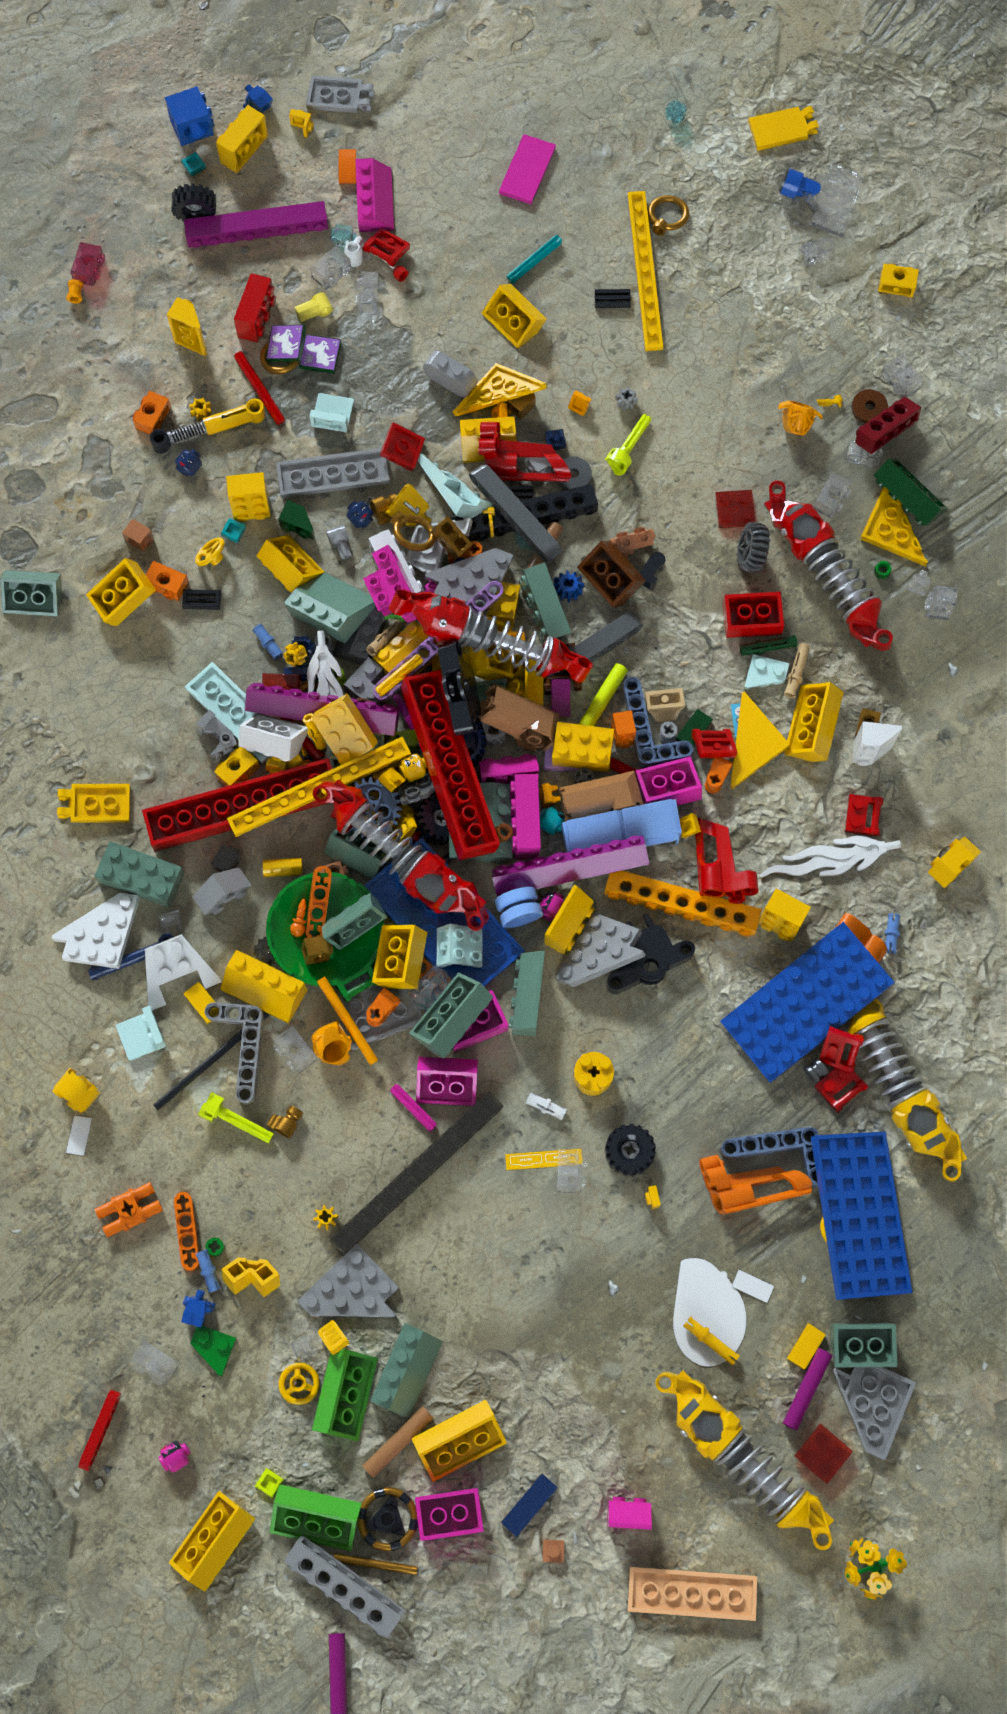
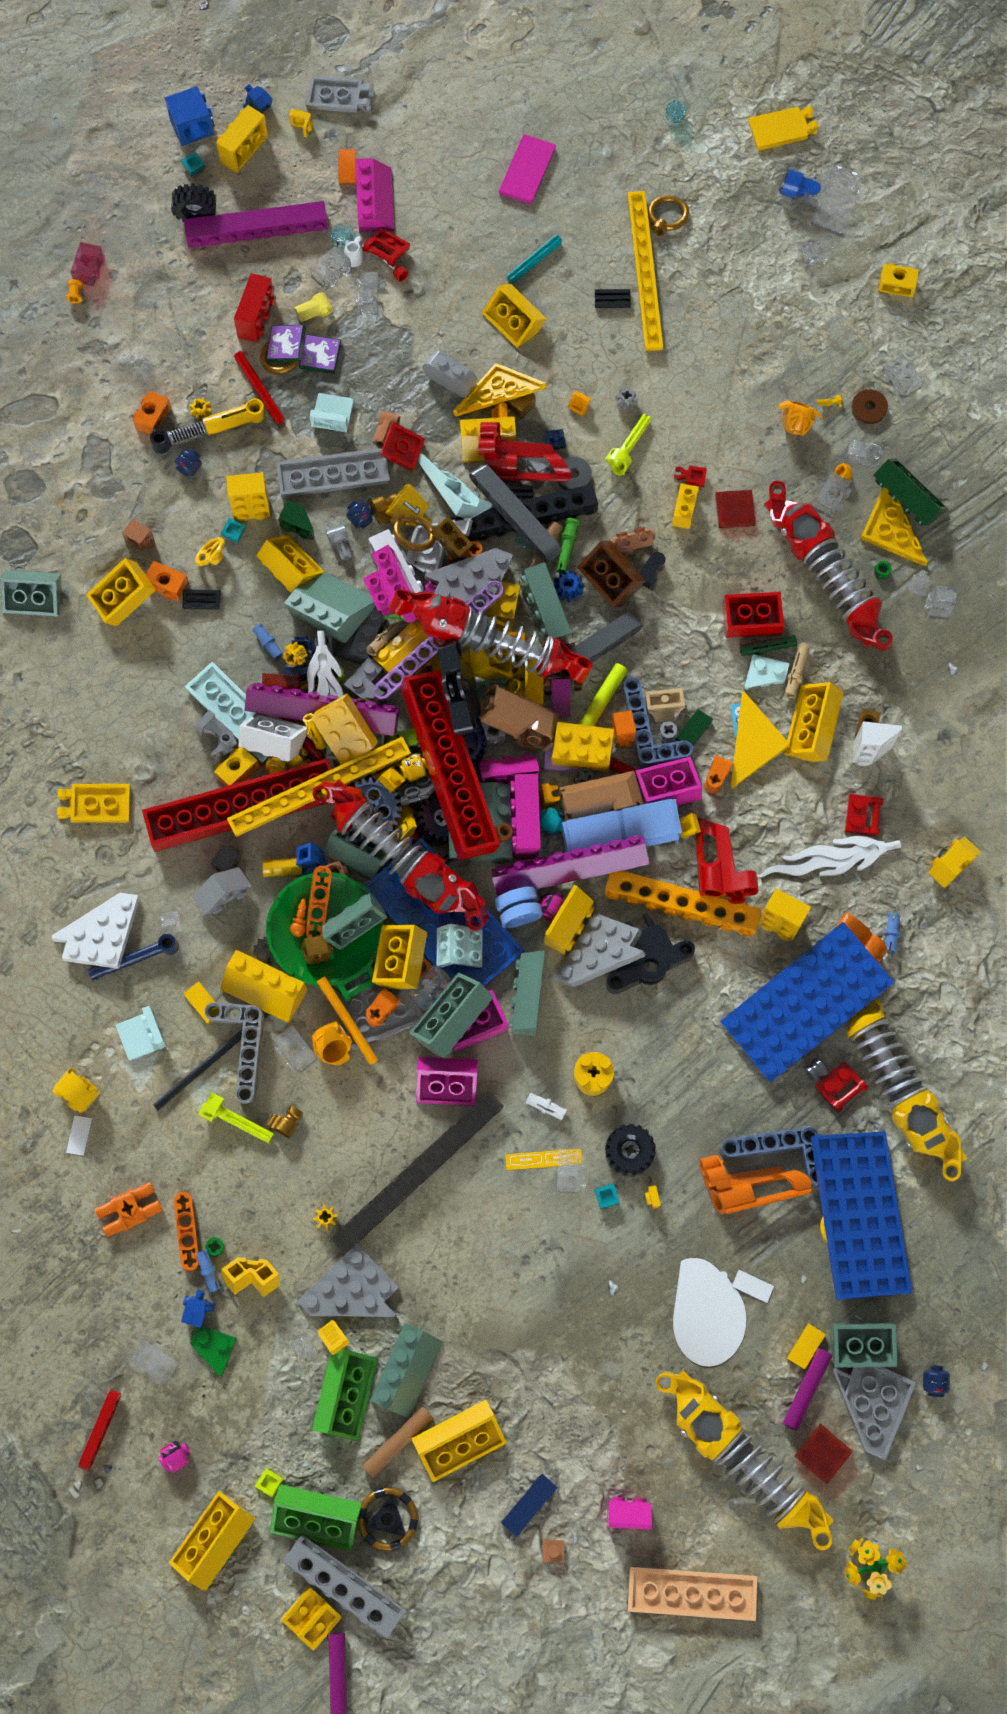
(139, 874): sand green brick -> none
(170, 961): white wing -> none
(186, 326): yellow slope -> none
(297, 1376): yellow piece -> none
(310, 857): none -> blue piece
(311, 1618): none -> yellow slope
(376, 1564): pearl gold bar -> none
(384, 422): none -> nougat piece
(399, 674): yellow axle -> none
(403, 709): magenta tile -> none
(413, 1108): dark pink axle -> none
(449, 1514): dark pink brick -> none
(490, 511): yellow piece -> none
(569, 538): none -> bright green pin
(606, 1196): none -> teal plate
(685, 506): none -> yellow brick
(694, 475): none -> red plate
(710, 1340): yellow pin -> none
(714, 743): red plate -> none
(753, 547): dark grey gear -> none
(834, 1048): red plate -> none
(844, 471): none -> light orange tile
(887, 425): dark red brick -> none
(936, 1381): none -> dark blue head

